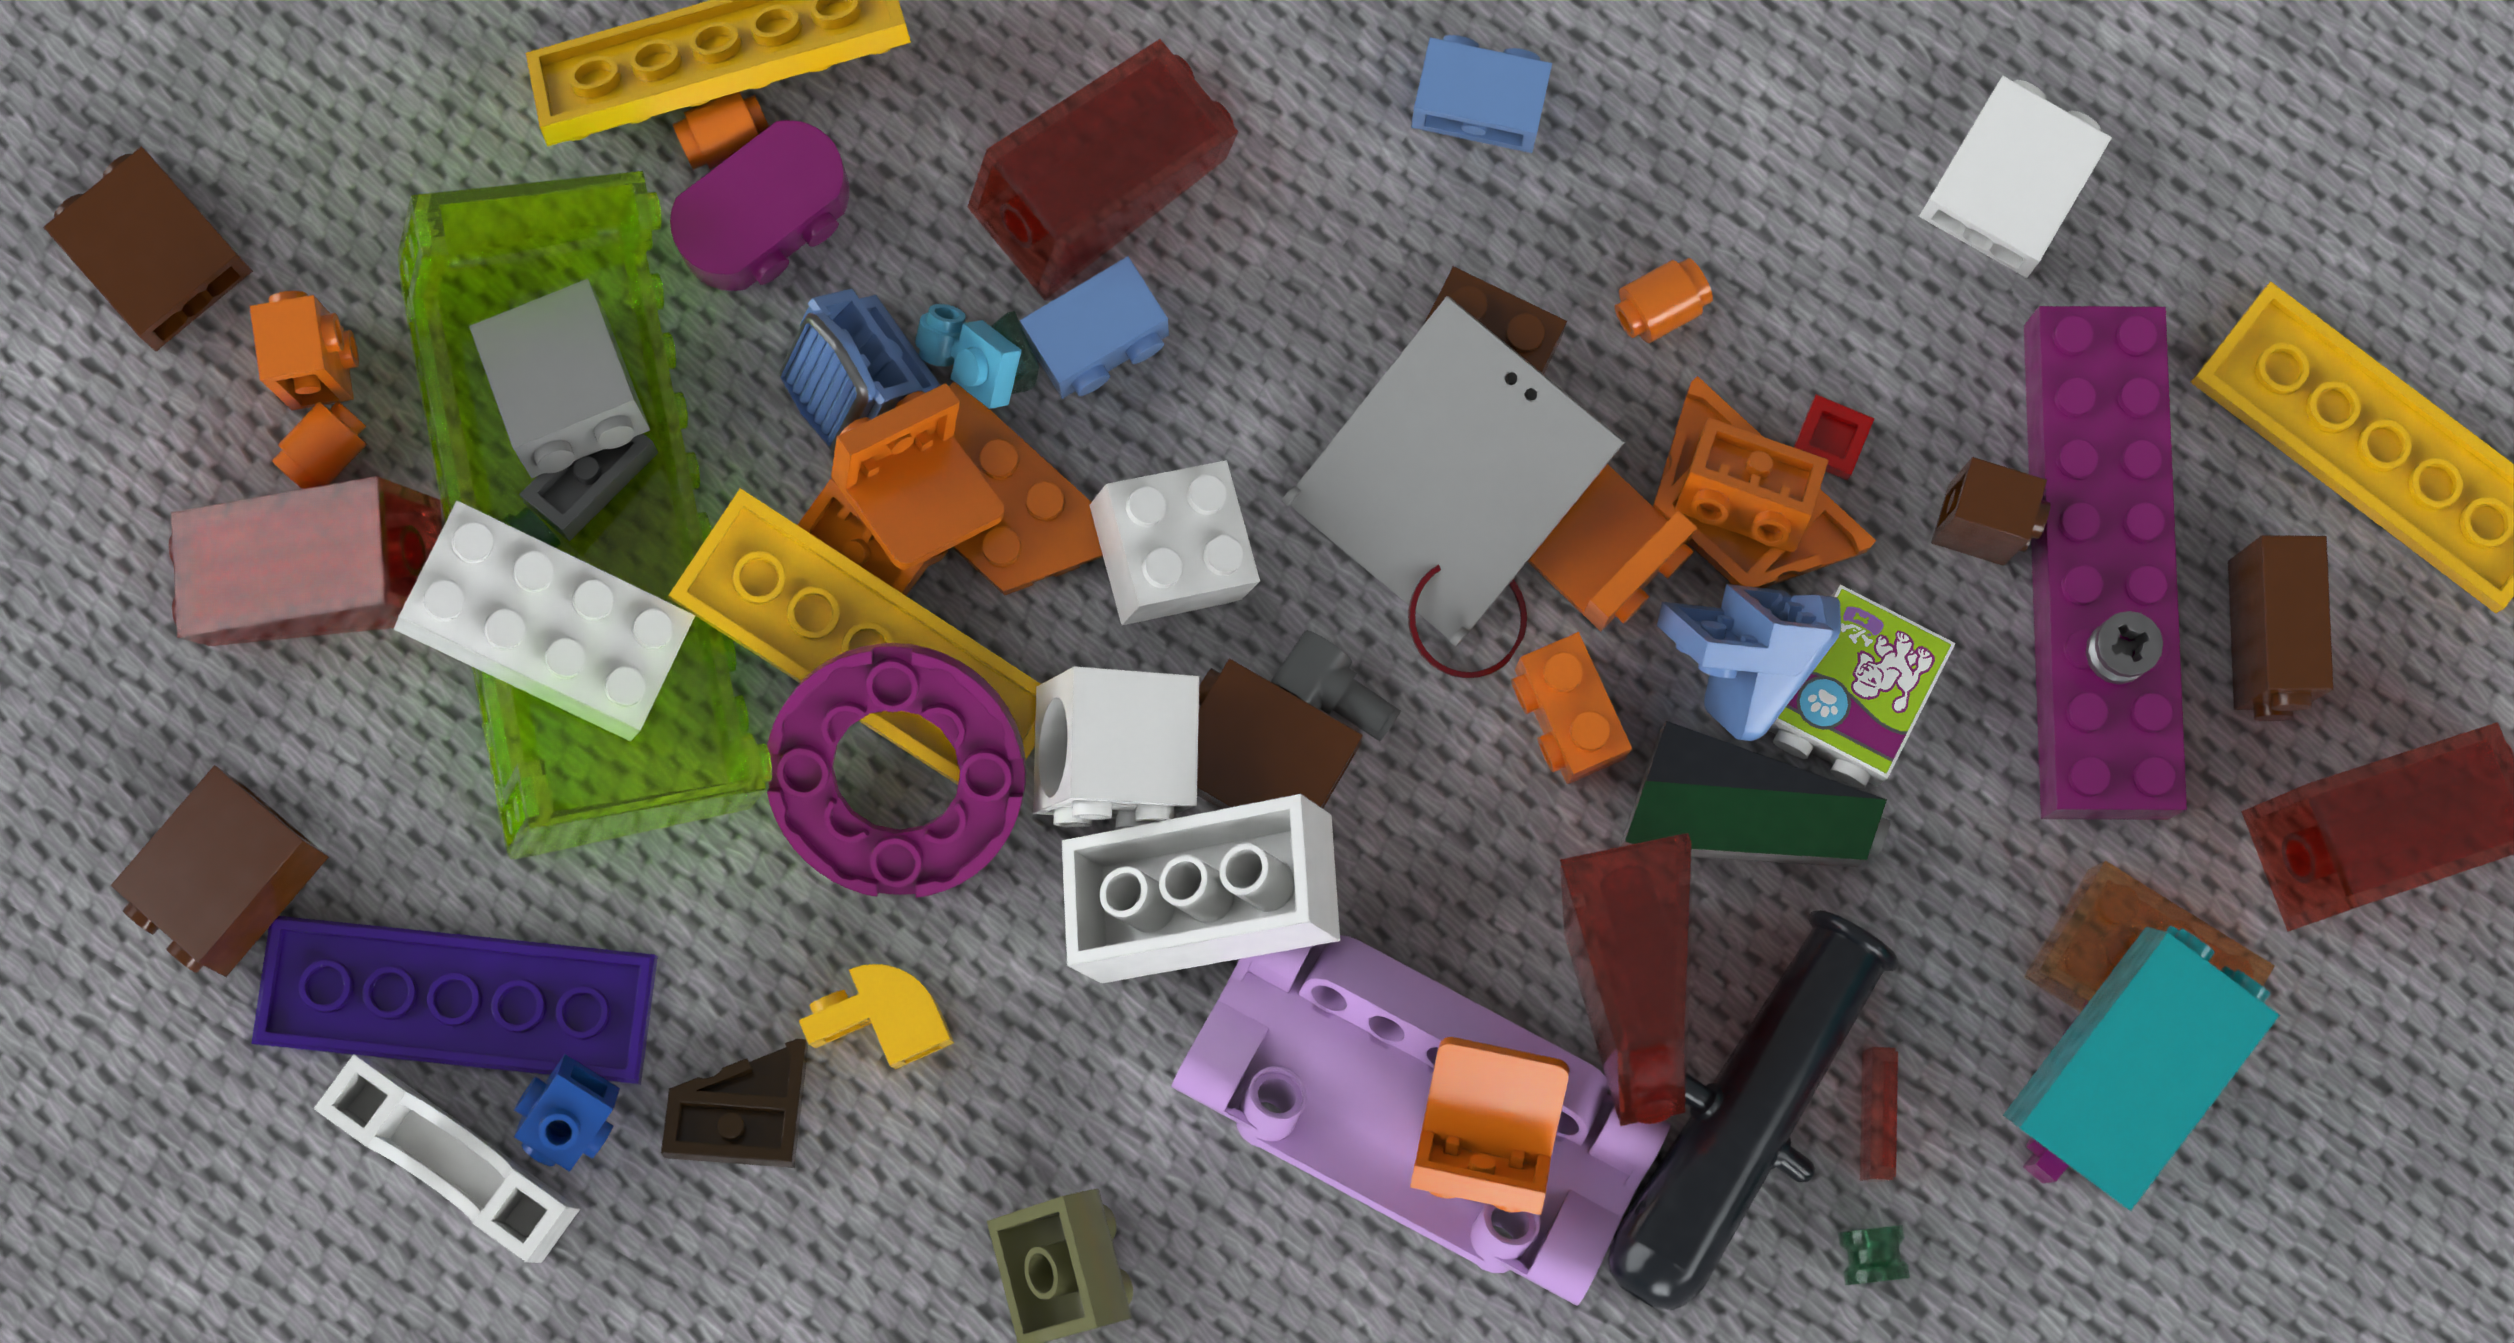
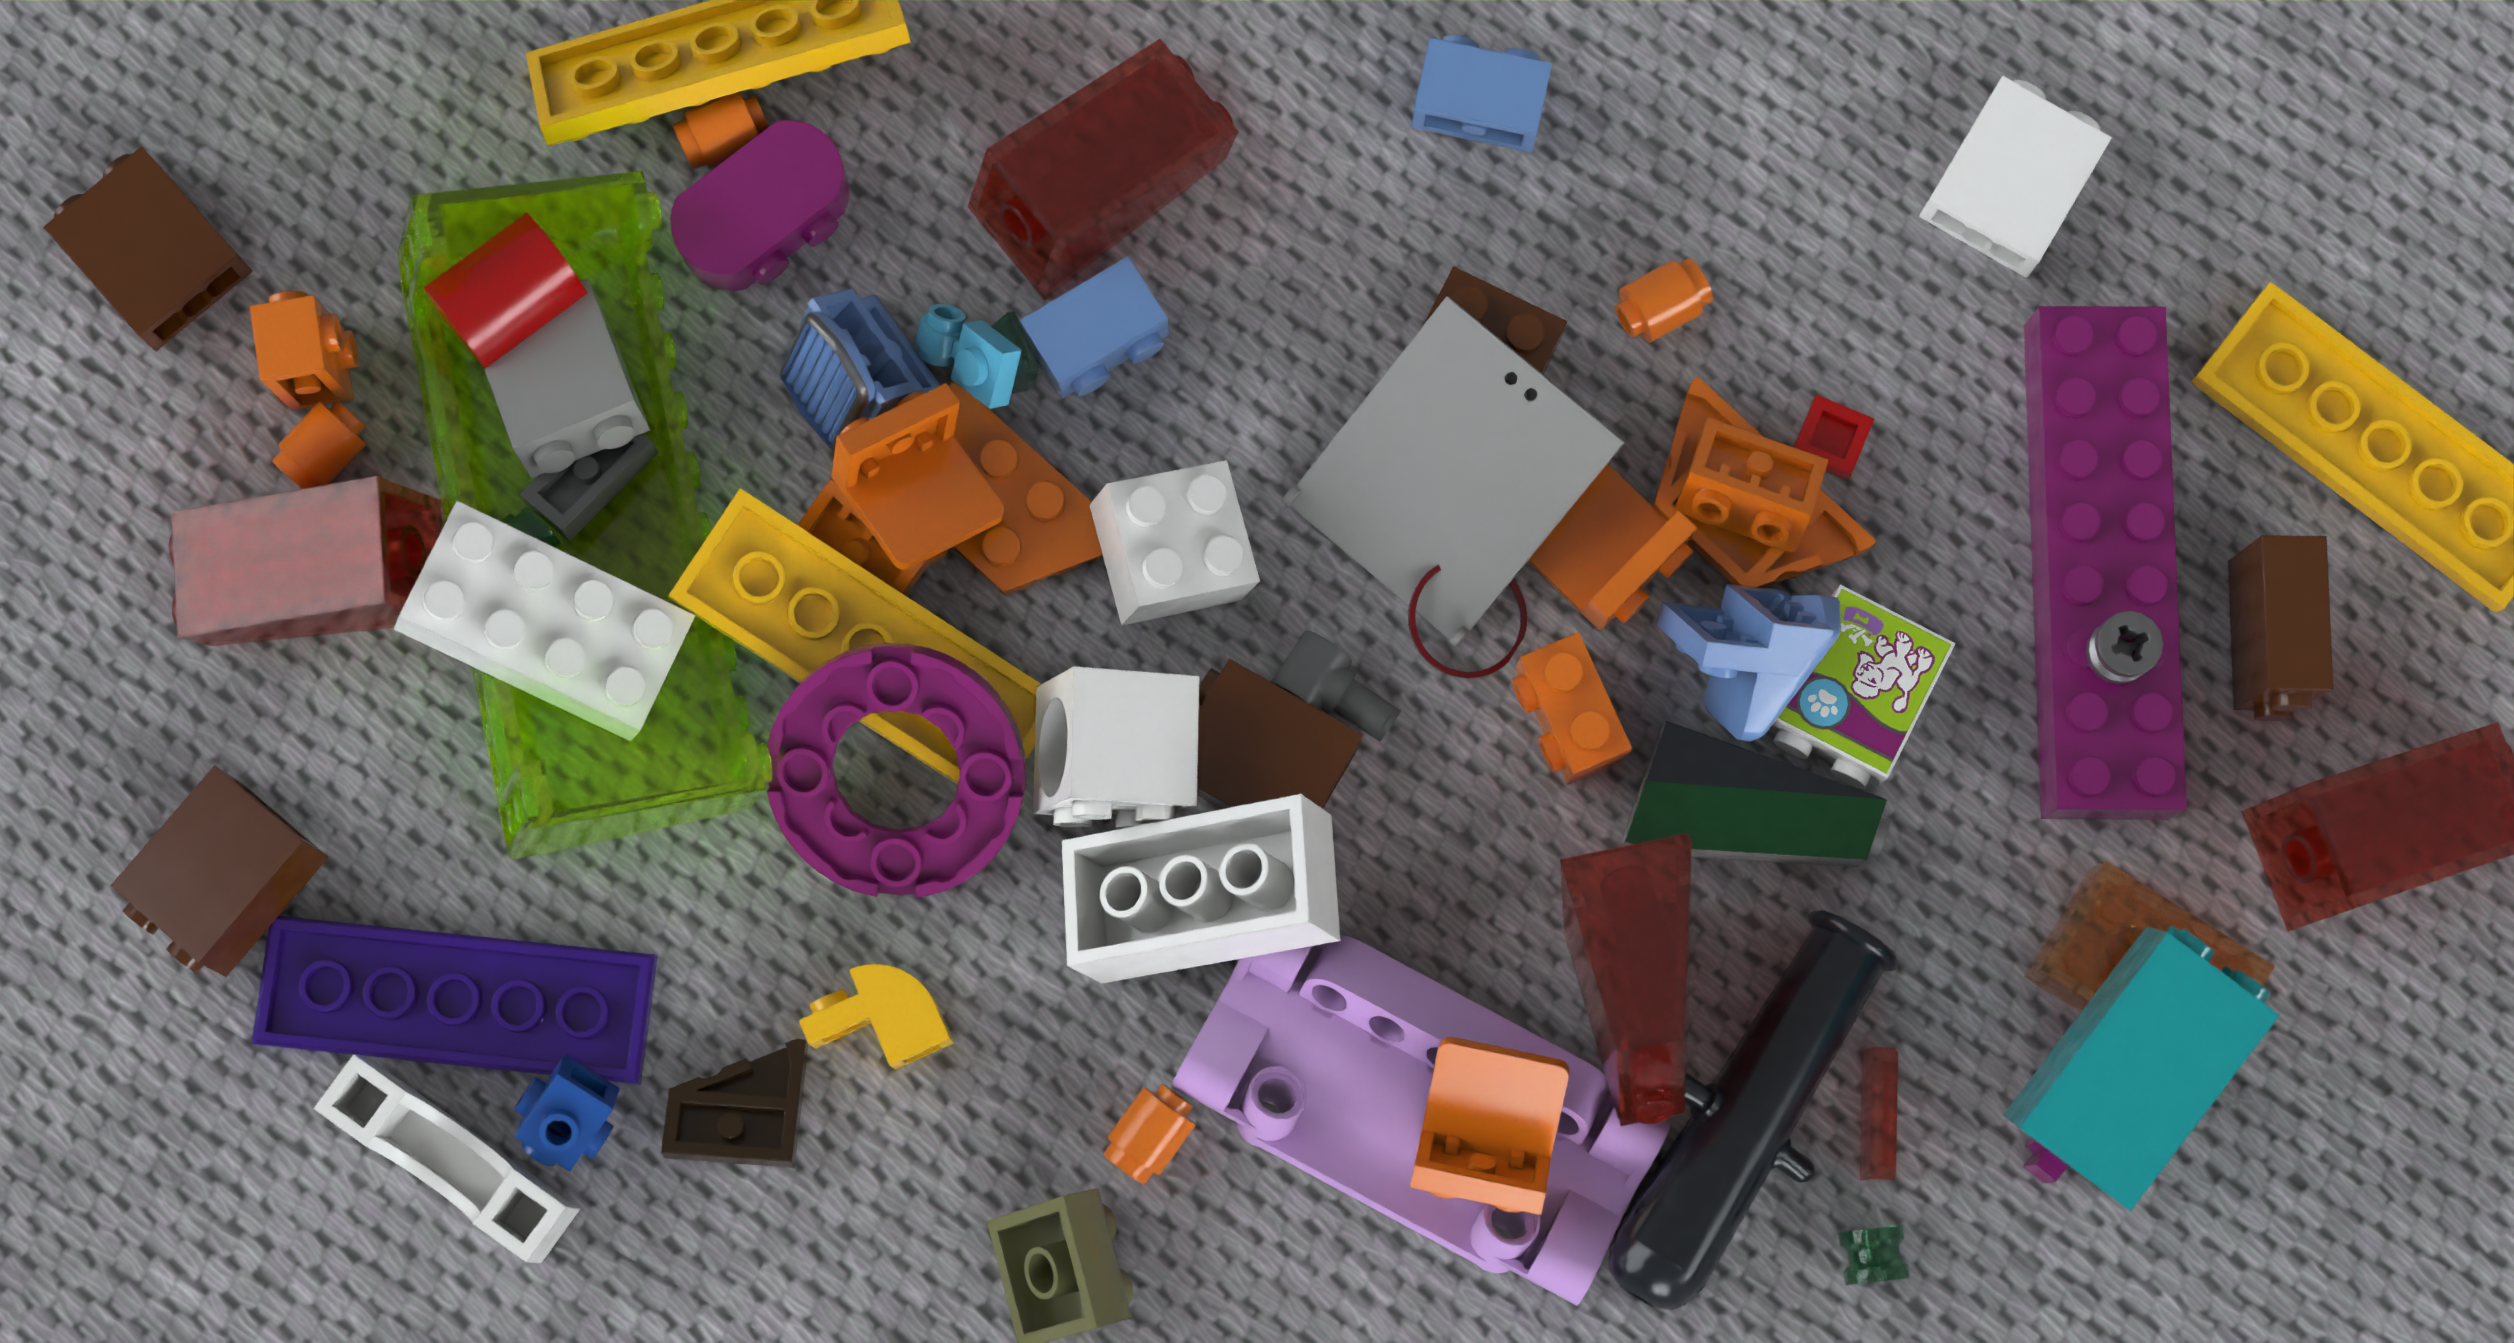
(505, 290): none -> red brick
(1150, 1133): none -> orange brick
(1991, 512): reddish brown brick -> none

